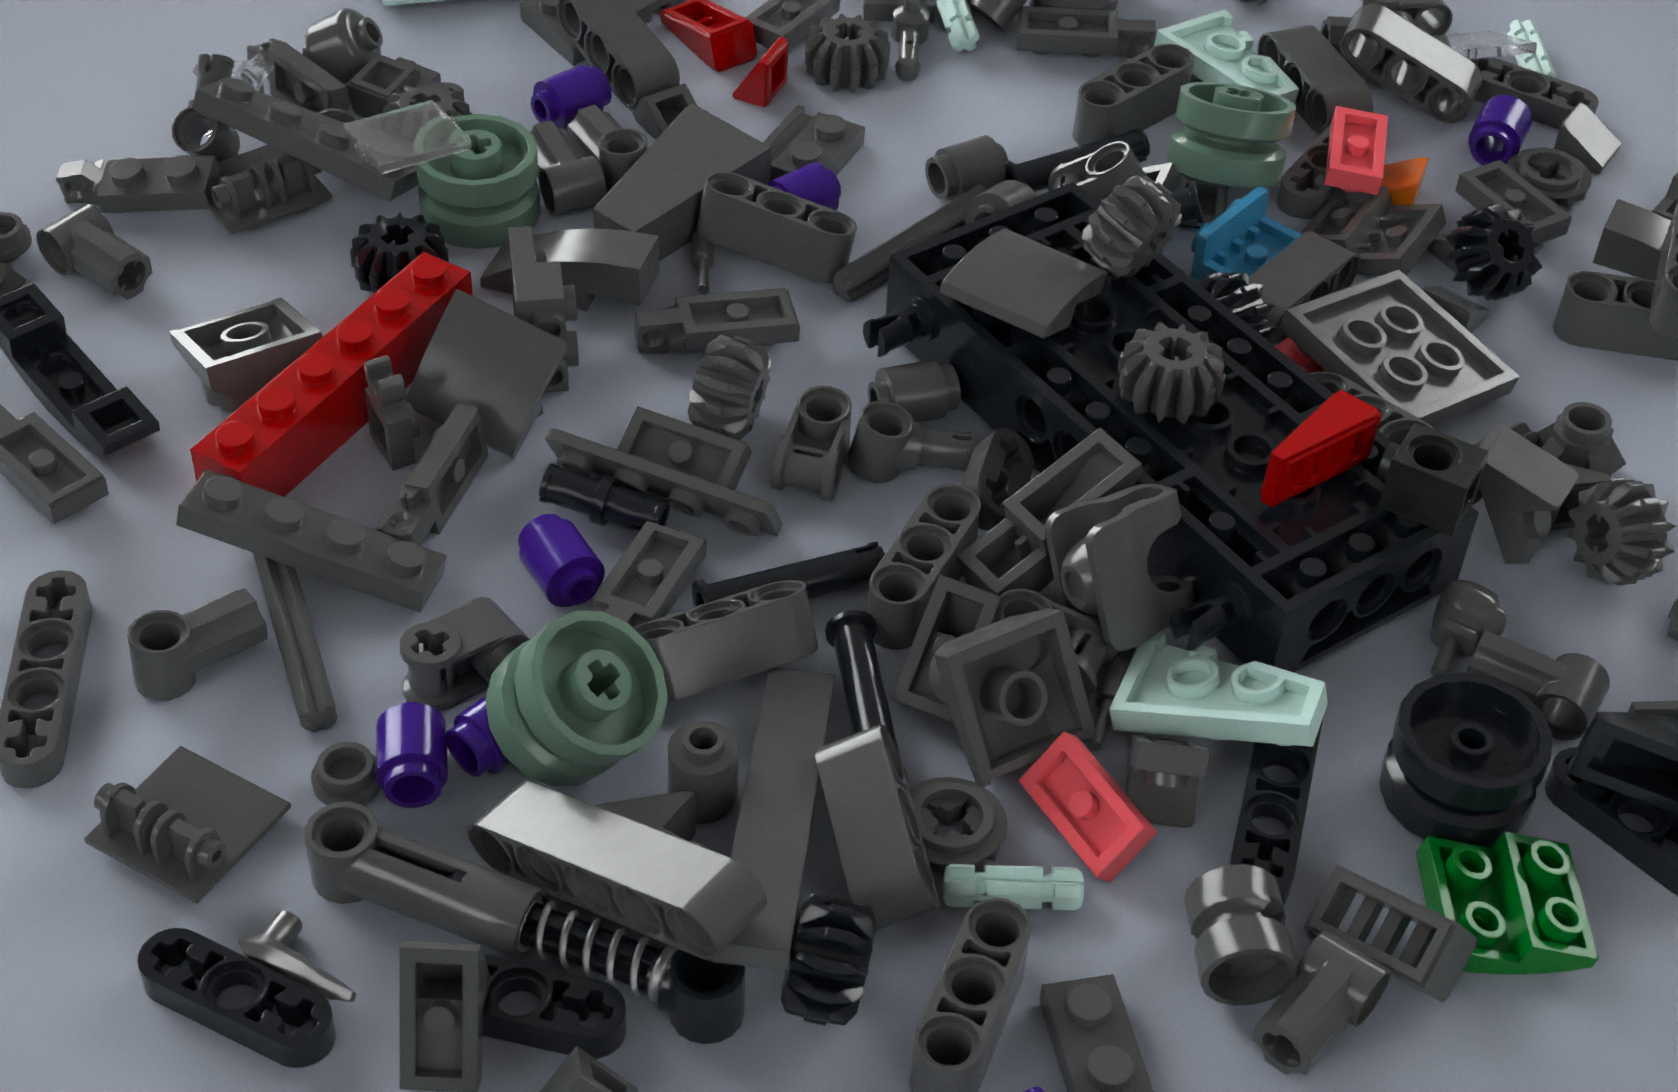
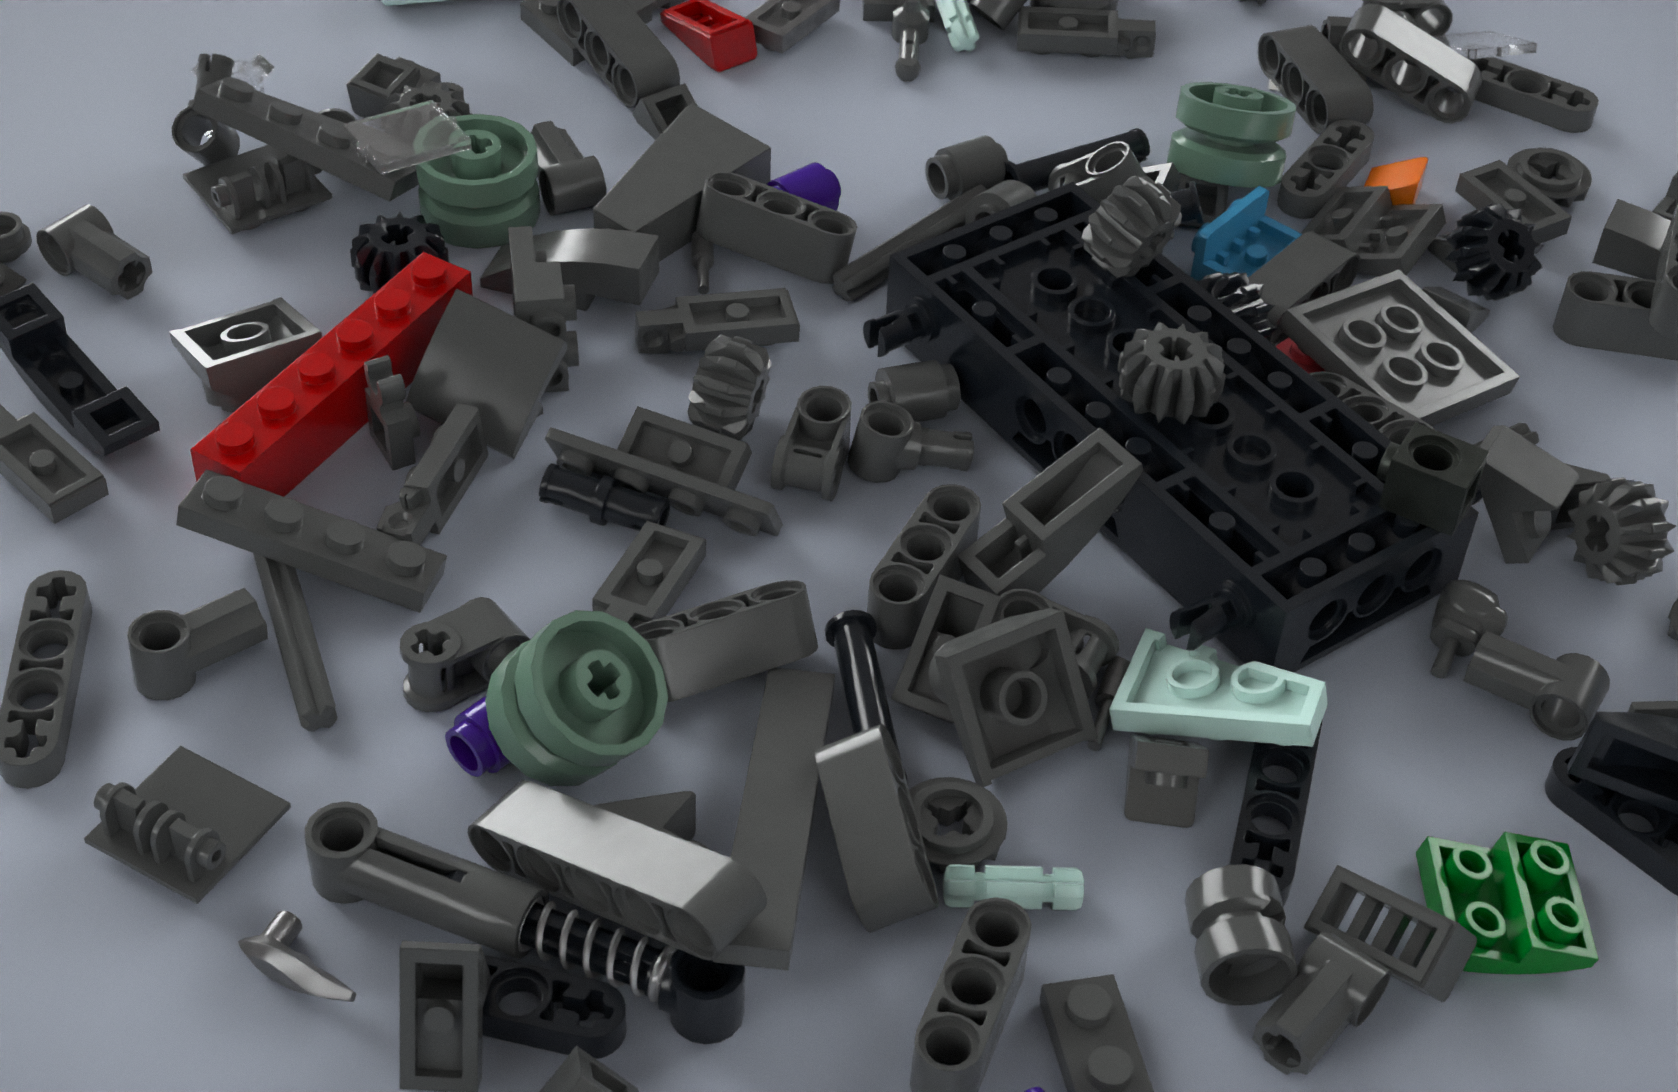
(141, 183): dark grey hinge -> none
(251, 1025): black beam -> none
(300, 79): dark grey hinge -> none
(342, 43): dark grey head -> none
(345, 774): dark grey plate -> none
(411, 754): dark purple brick -> none
(560, 560): dark purple brick -> none
(565, 93): dark purple brick -> none
(601, 136): dark grey piece -> none
(705, 761): dark grey brick -> none
(766, 77): red slope -> none
(812, 139): dark grey plate -> none
(820, 575): black pin -> none
(828, 960): black gear -> none
(847, 53): dark grey gear -> none
(996, 471): dark grey beam -> none
(1023, 282): dark grey slope -> none
(1087, 807): coral plate -> none
(1101, 562): dark grey piece -> none
(1132, 94): dark grey beam -> none
(1227, 56): light aqua wing -> none
(1321, 447): red slope -> none
(1356, 150): coral plate -> none
(1465, 759): black wheel -> none
(1499, 129): dark purple brick -> none
(1534, 61): light aqua axle -> none
(1583, 439): dark grey rock -> none
(1587, 139): slope -> none

